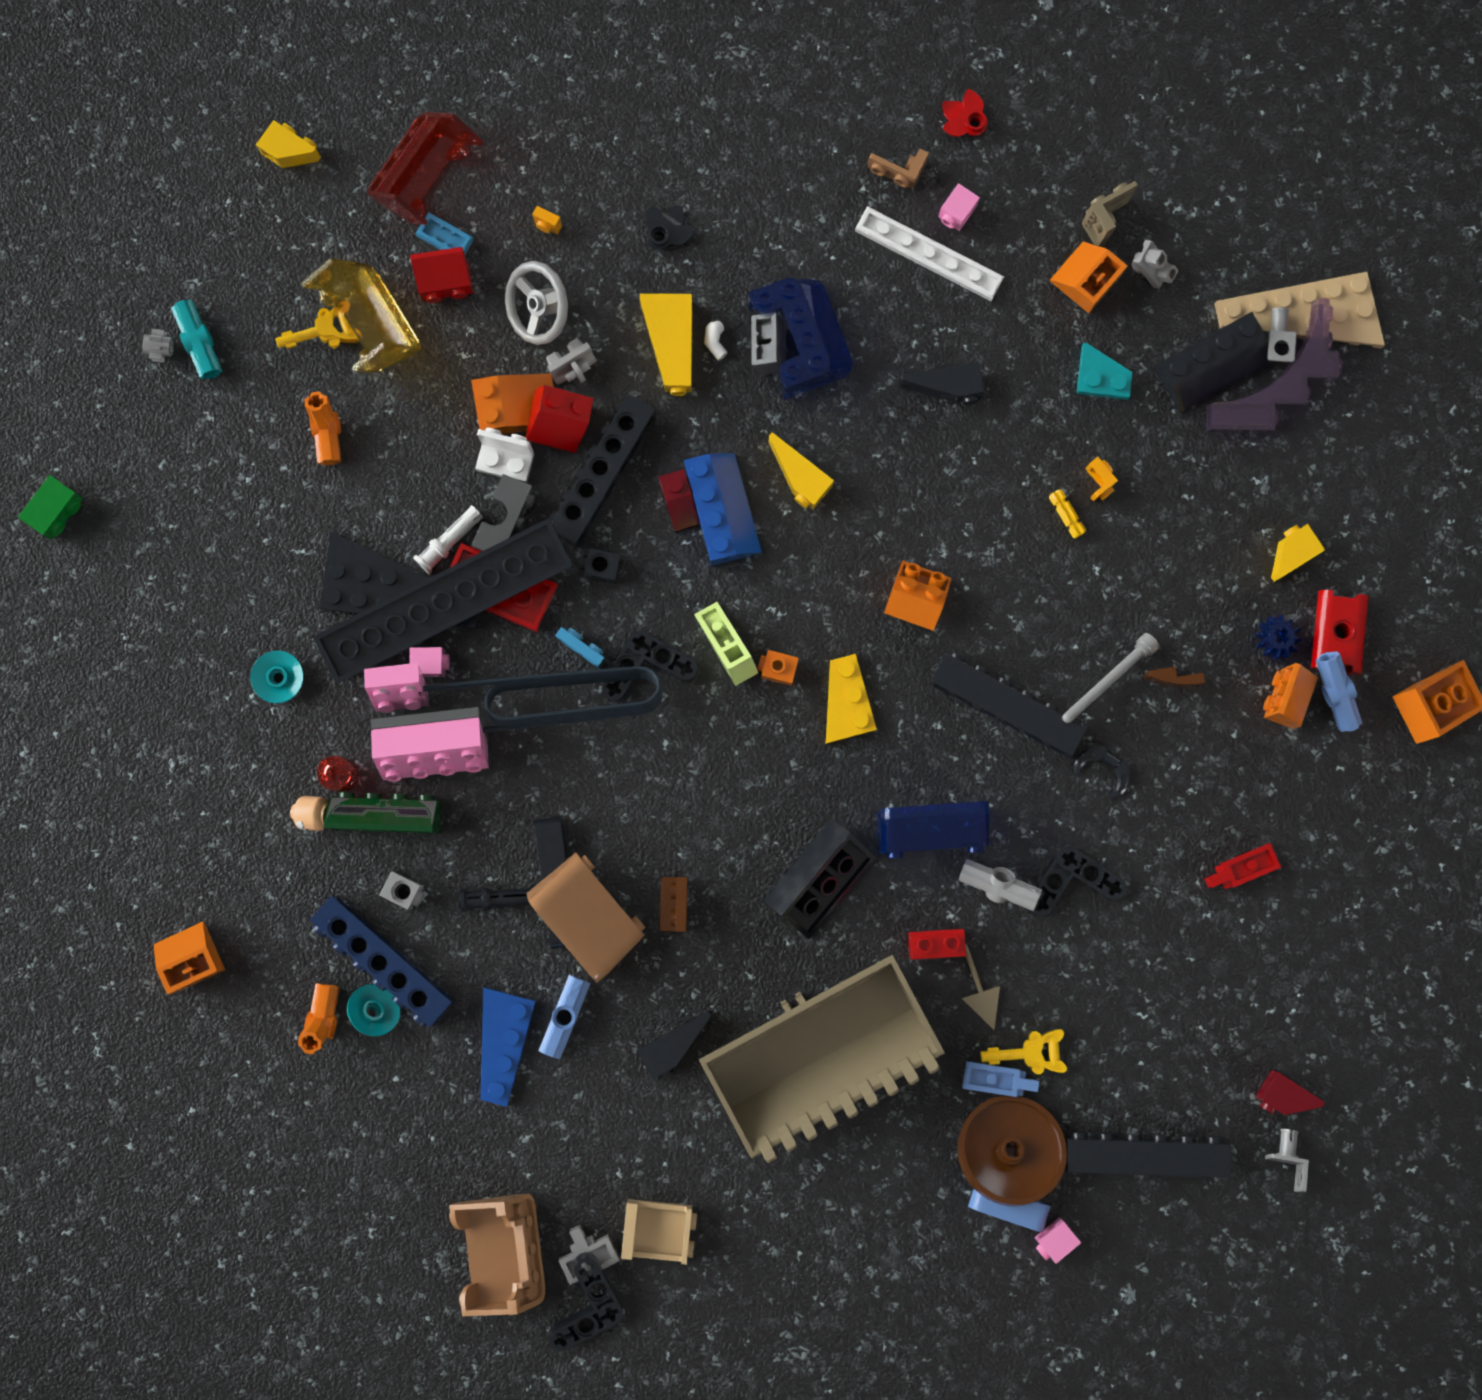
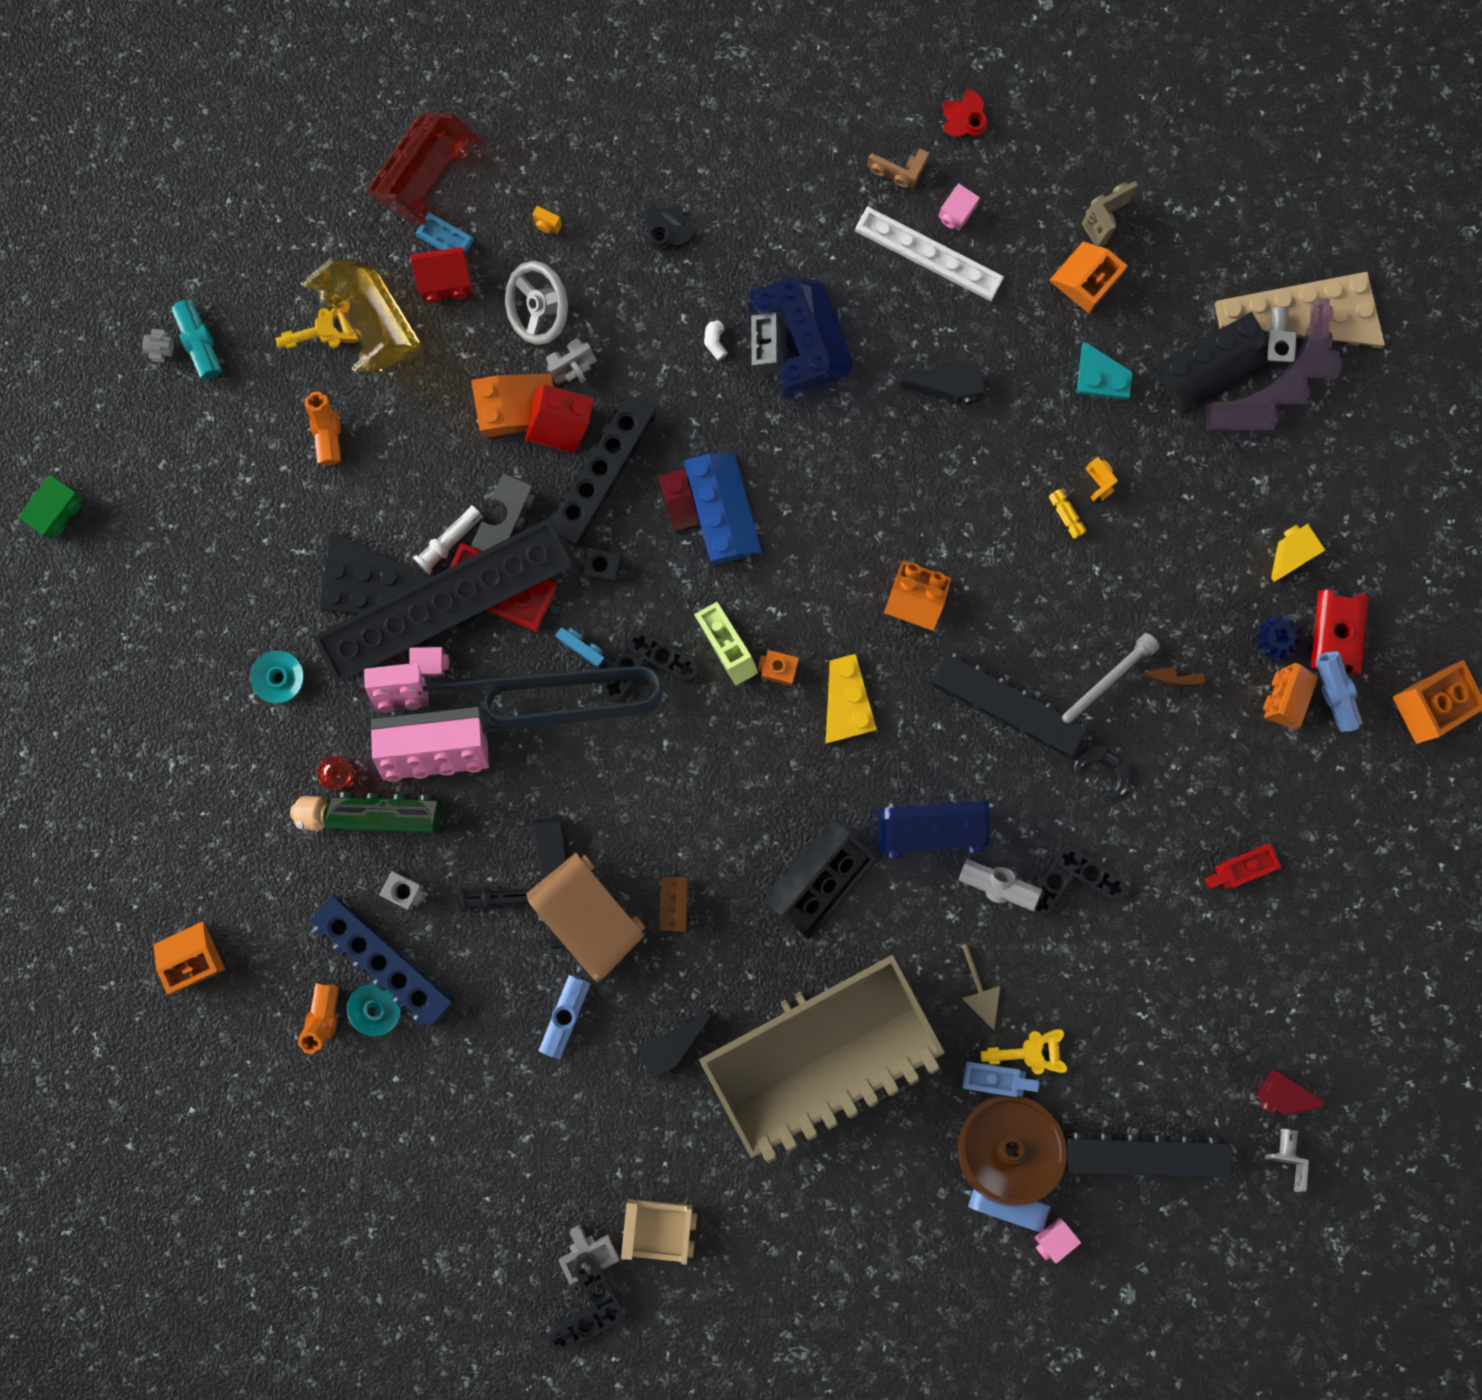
(286, 148): yellow slope -> none
(501, 1255): medium nougat windscreen -> none
(503, 1039): blue wing -> none
(504, 455): white bracket -> none
(670, 332): yellow slope -> none
(803, 477): yellow slope -> none
(936, 944): red brick -> none
(1154, 265): light grey hips -> none

